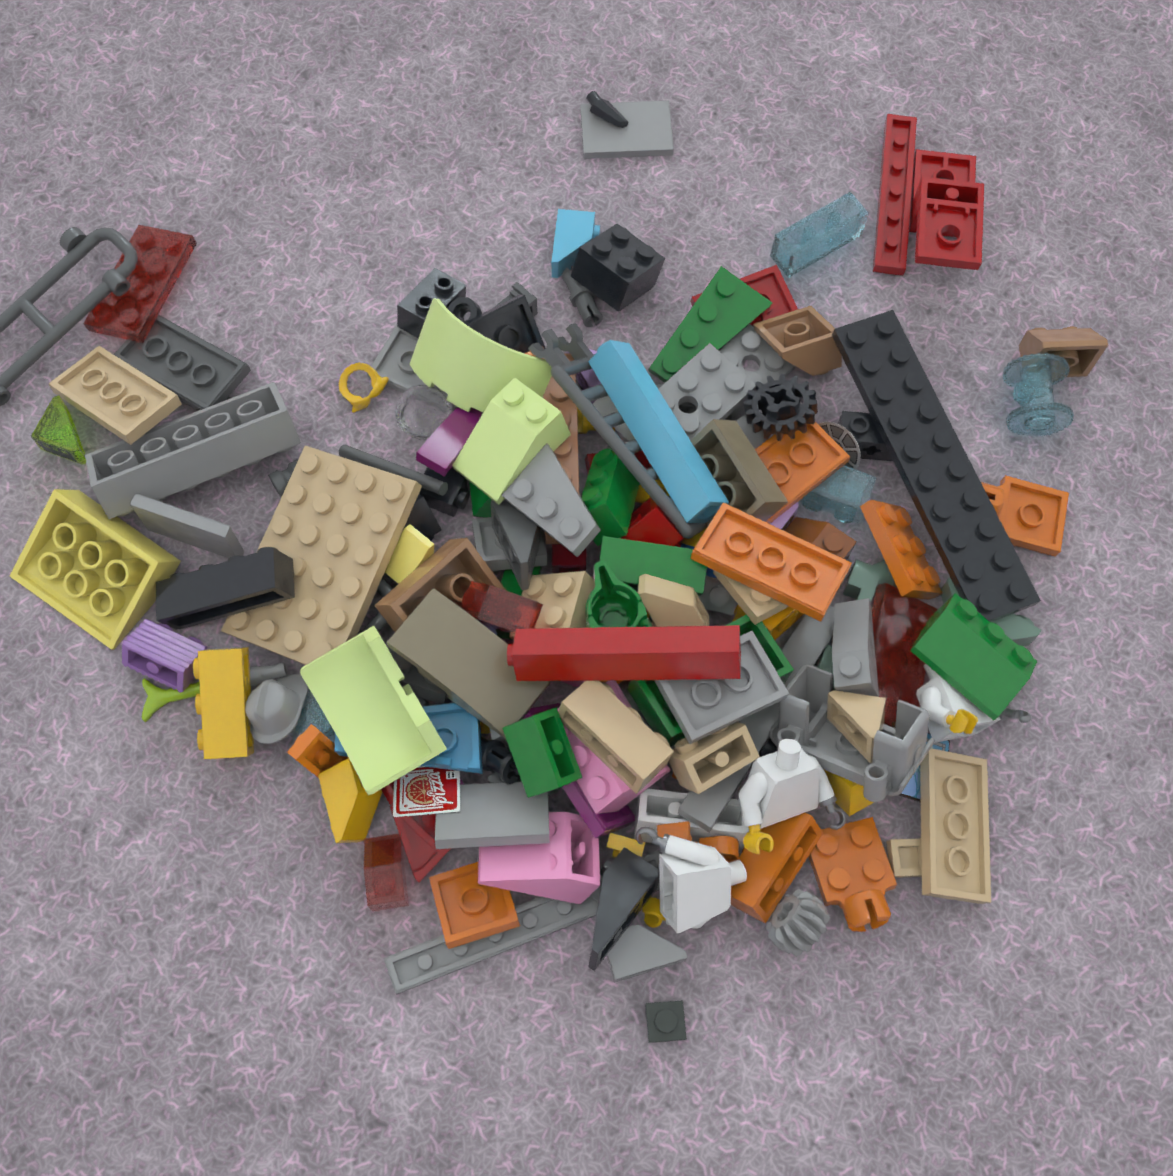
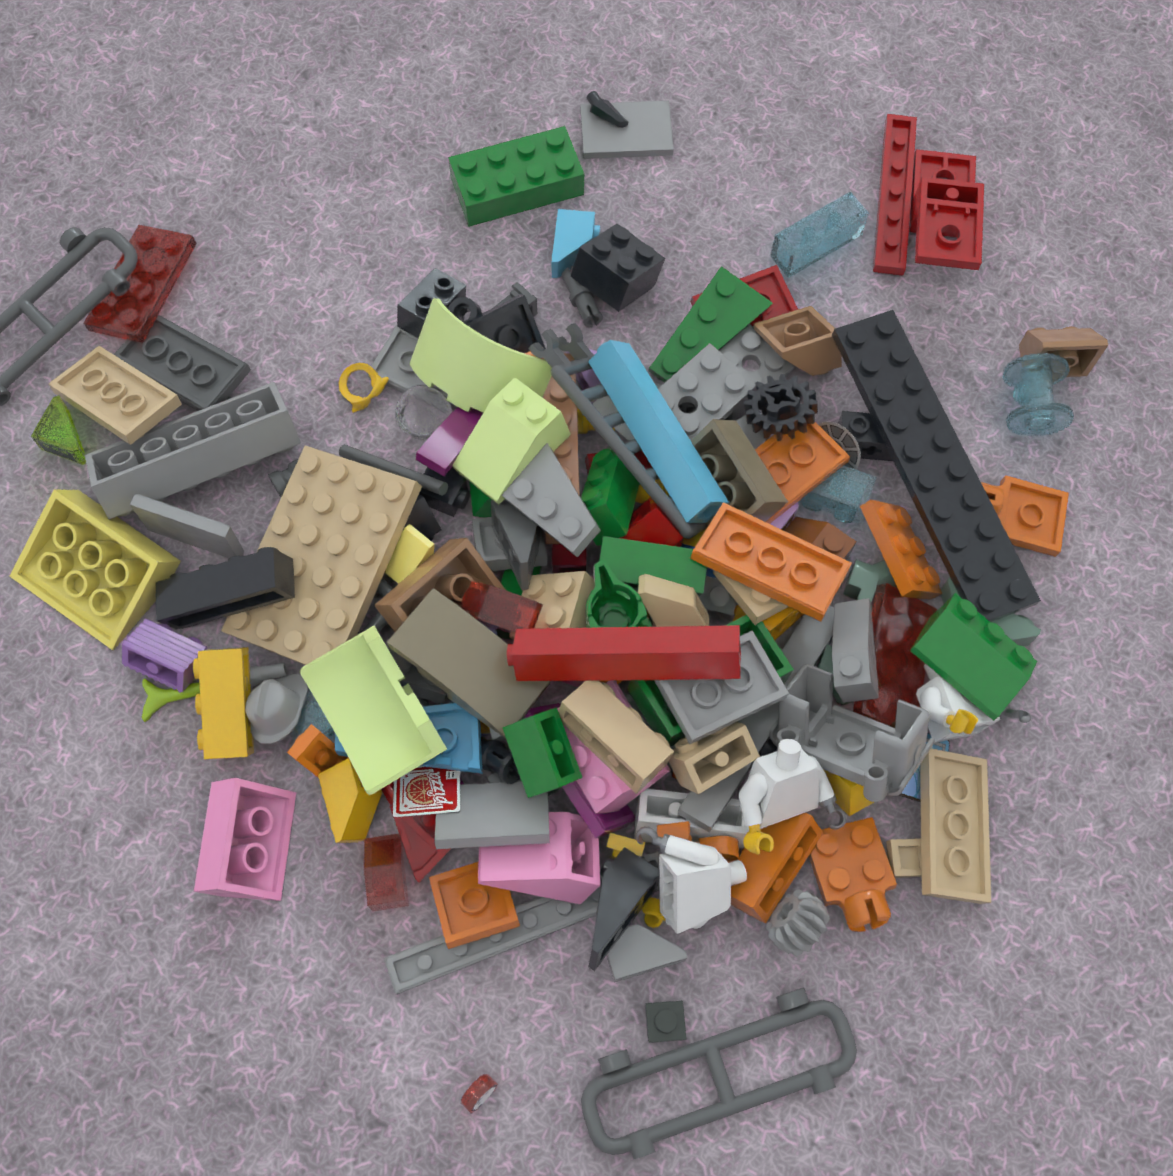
(245, 840): none -> bright pink slope
(478, 1092): none -> clear red tile
(516, 176): none -> green brick
(619, 1071): none -> dark grey bar
(857, 718): tan slope -> none

